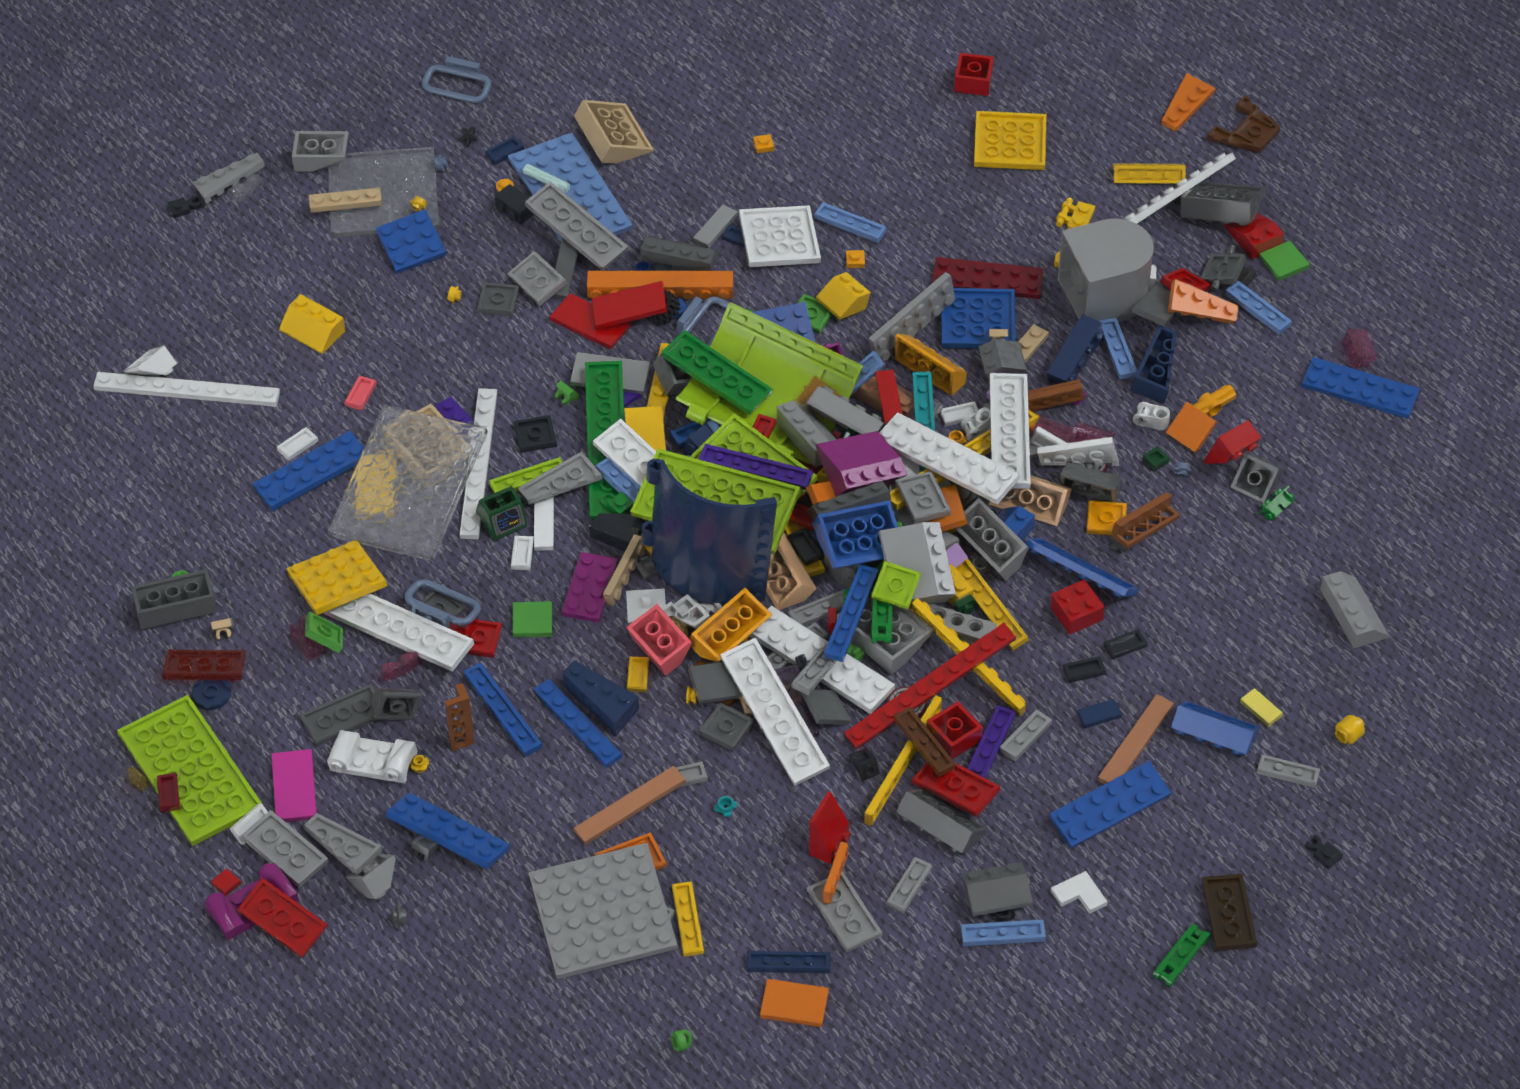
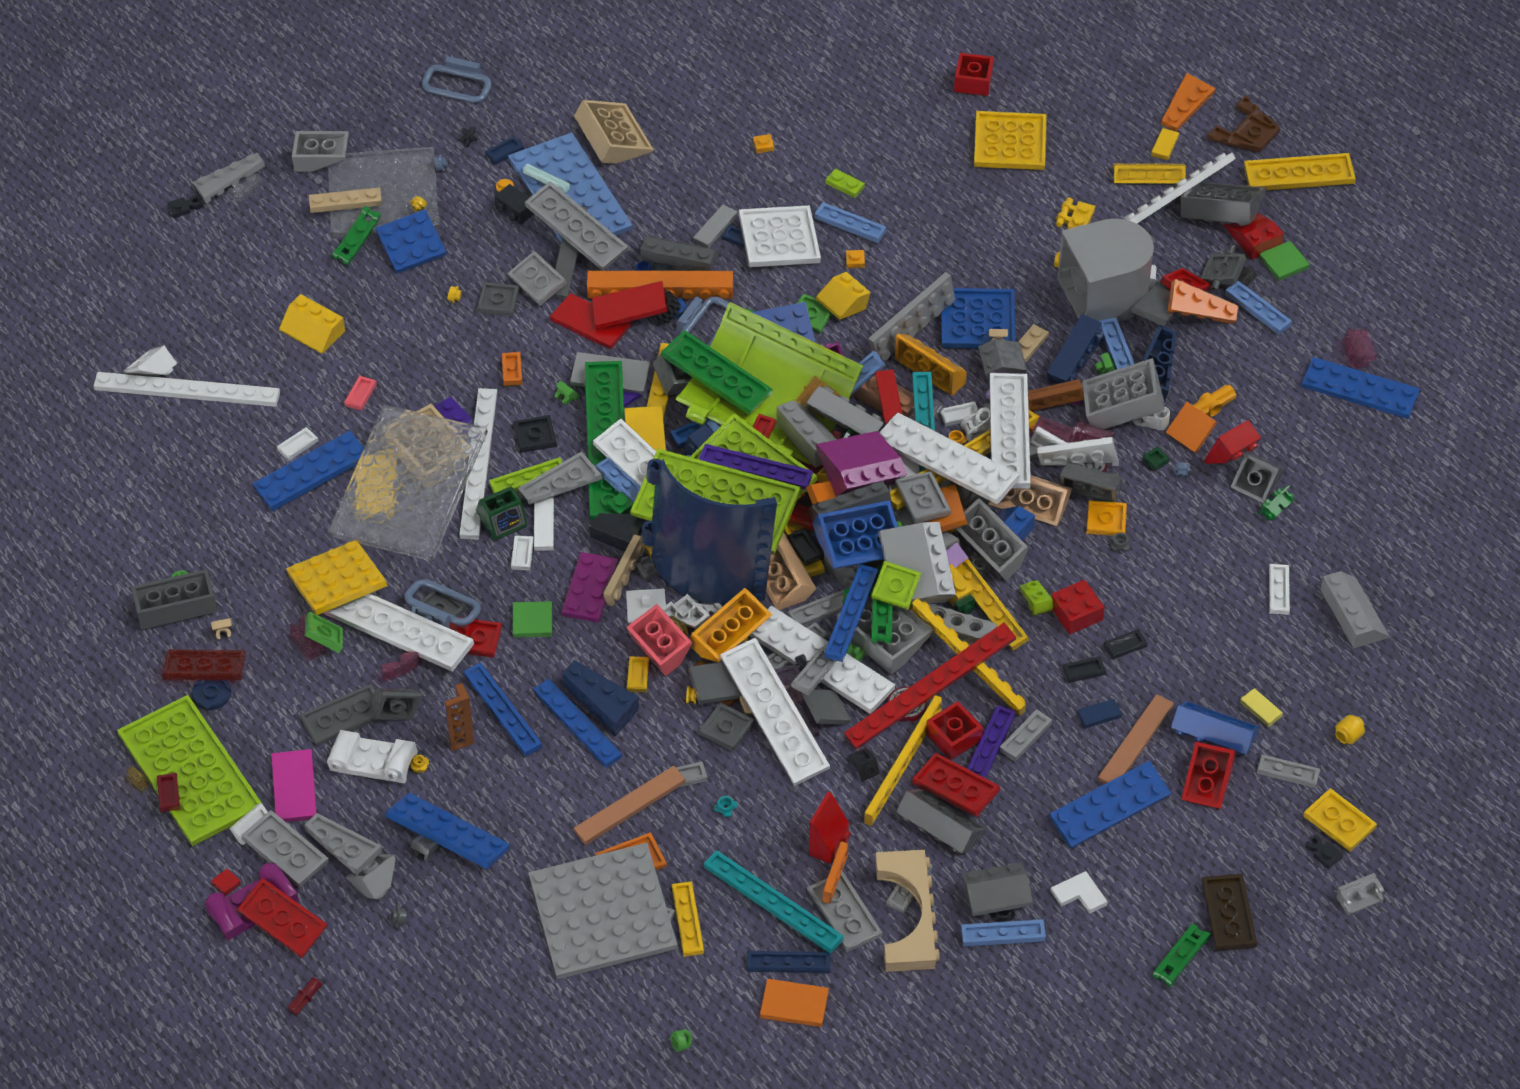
(305, 995): none -> dark red axle
(357, 235): none -> green plate
(512, 368): none -> orange plate
(773, 901): none -> teal plate
(831, 619): red tile -> none
(845, 183): none -> lime plate
(918, 948): none -> tan arch
(924, 741): reddish brown plate -> none
(986, 275): dark red plate -> none
(1037, 597): none -> lime plate
(1086, 570): blue plate -> none
(1105, 366): none -> bright green tile
(1123, 395): none -> light grey slope
(1140, 518): dark orange fence -> none
(1165, 144): none -> yellow tile
(1208, 775): none -> red slope
(1279, 589): none -> white tile
(1300, 171): none -> yellow plate
(1340, 820): none -> yellow plate
(1360, 894): none -> light grey hinge

